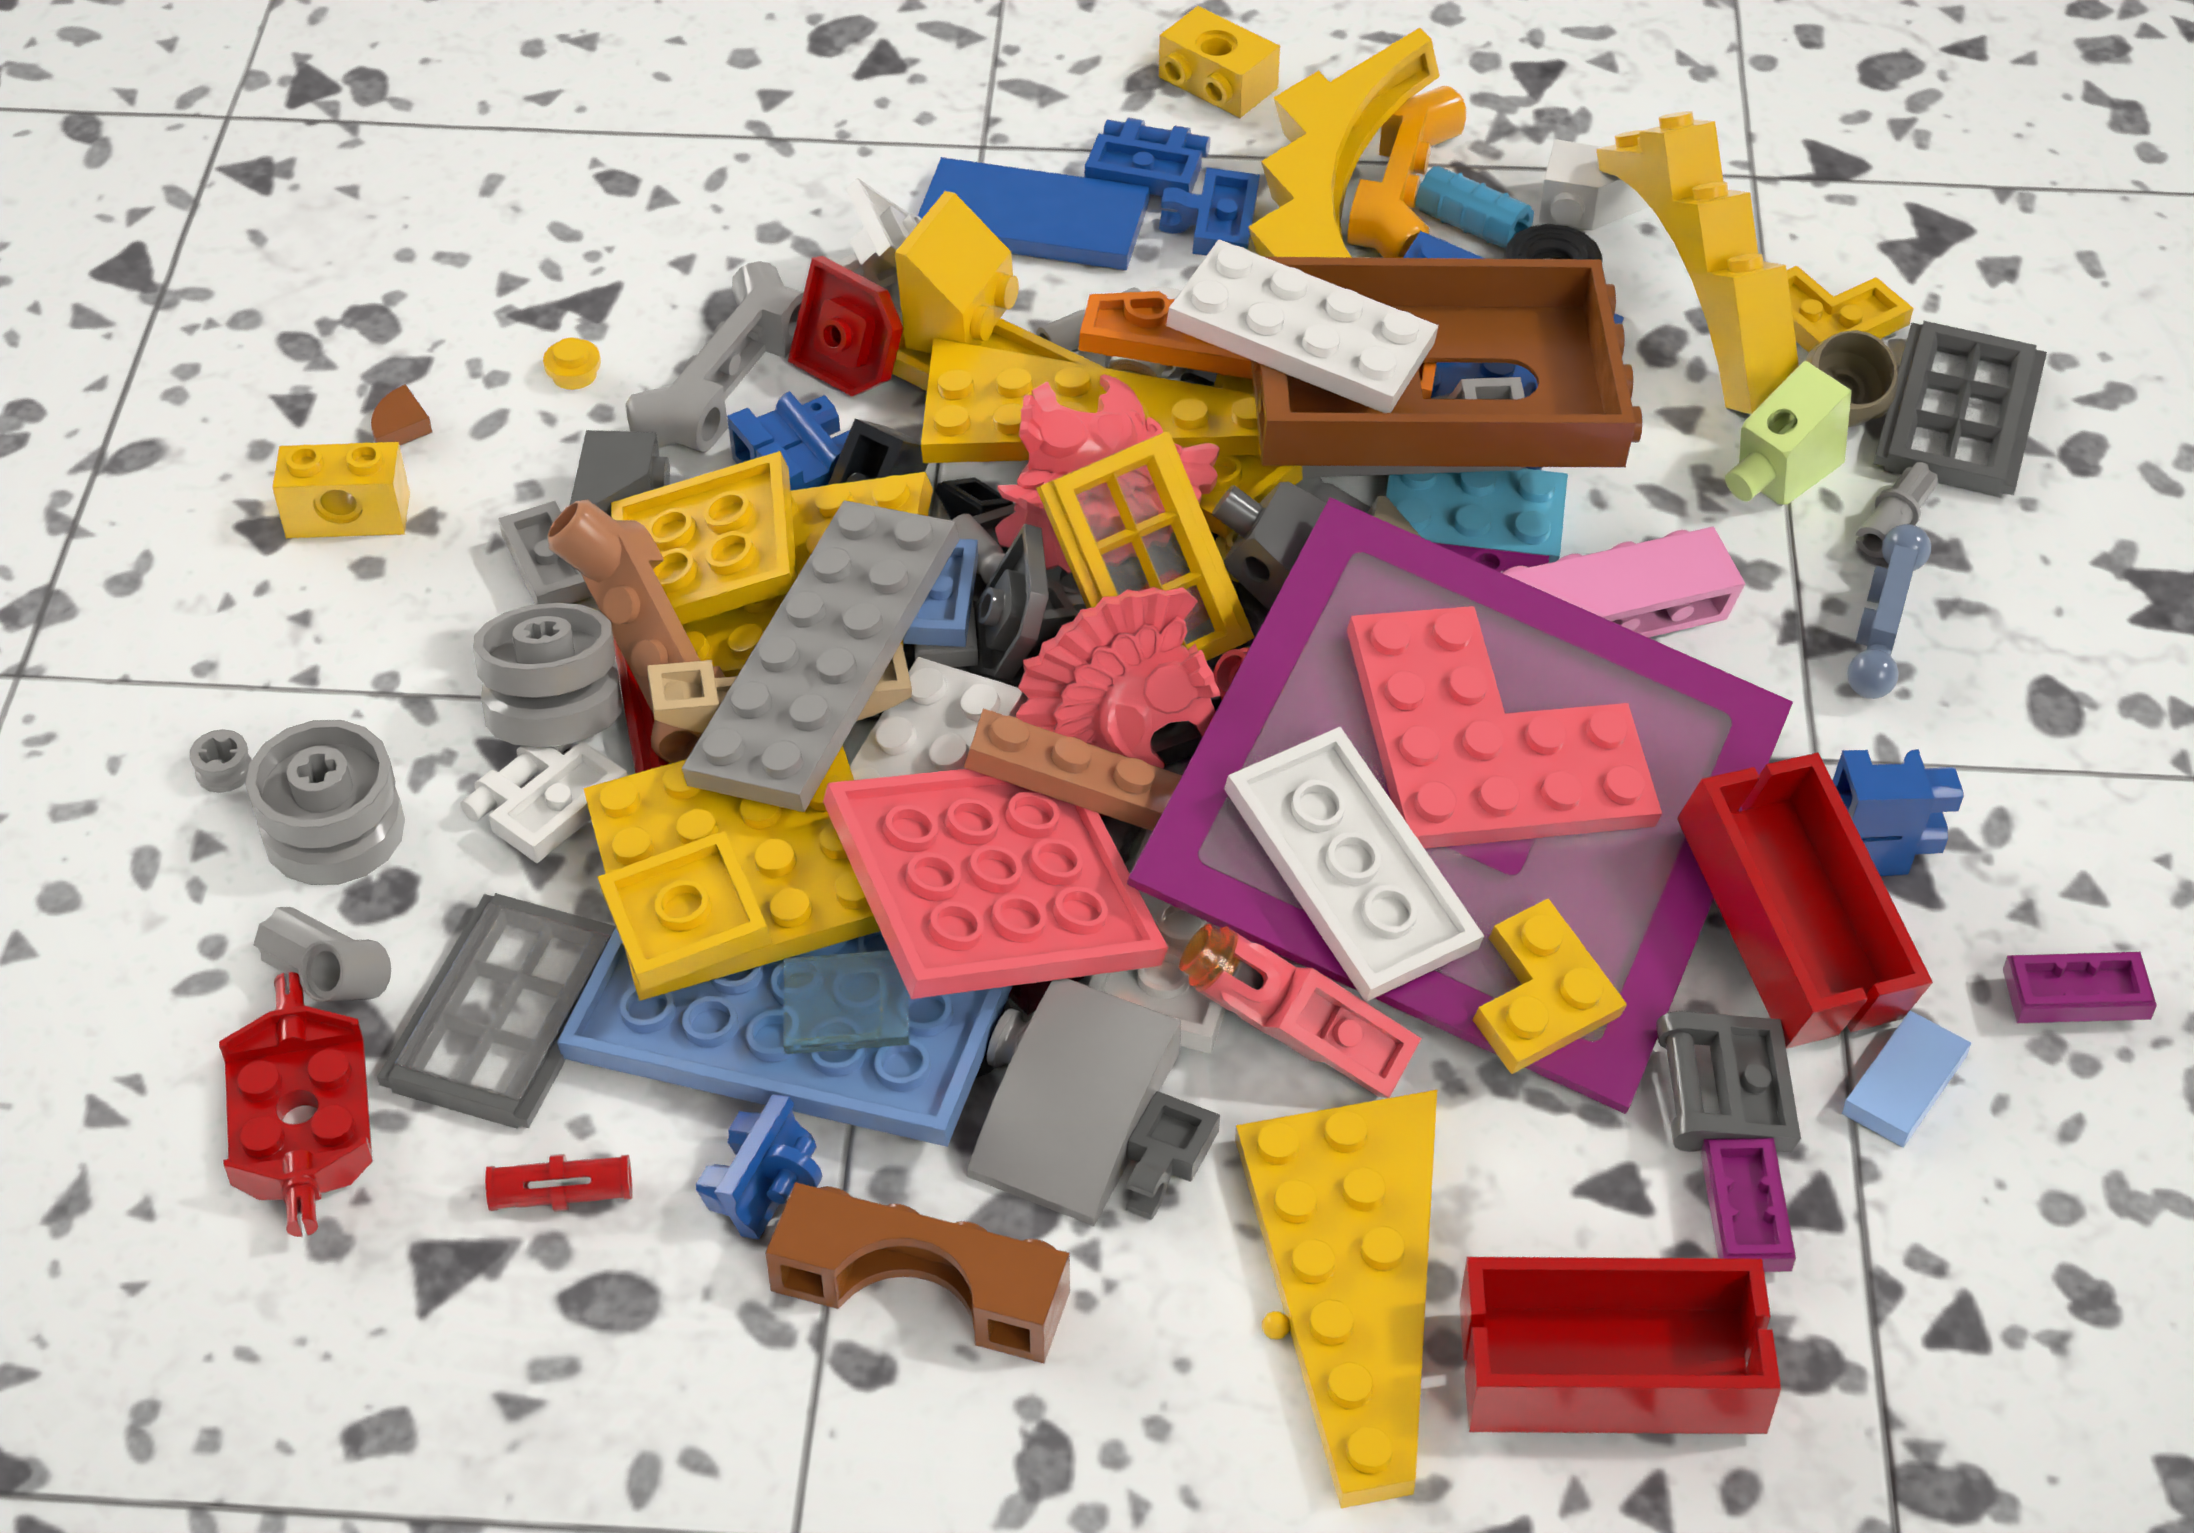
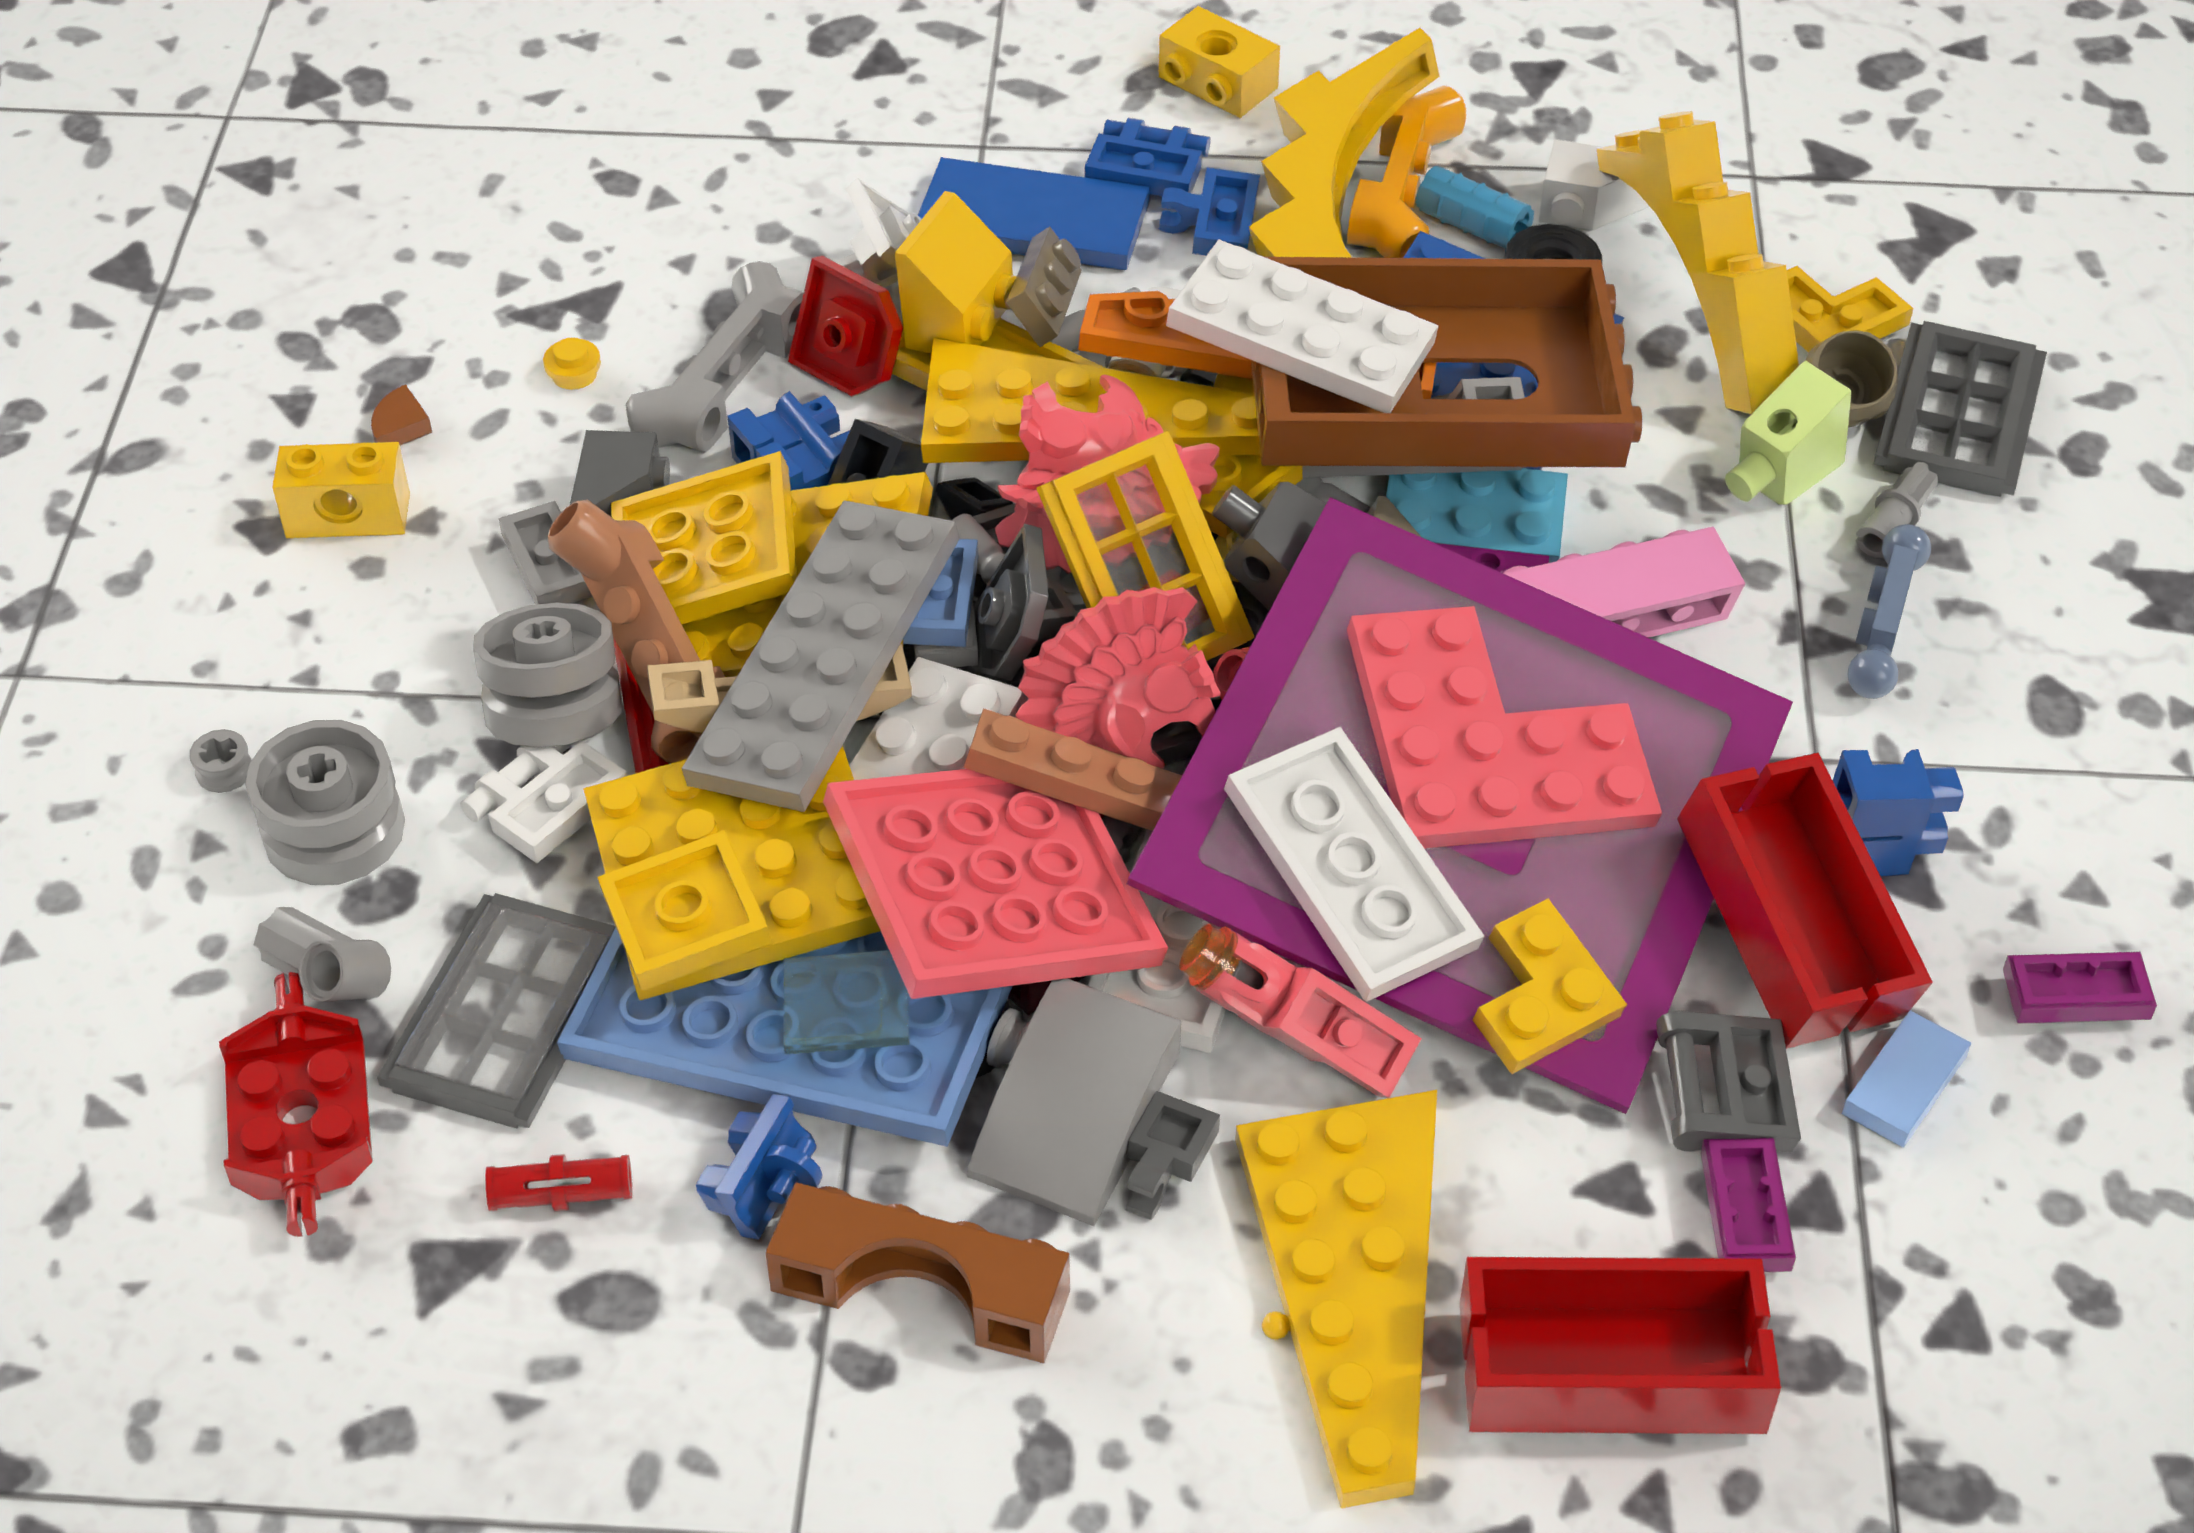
(1045, 285): none -> dark tan plate

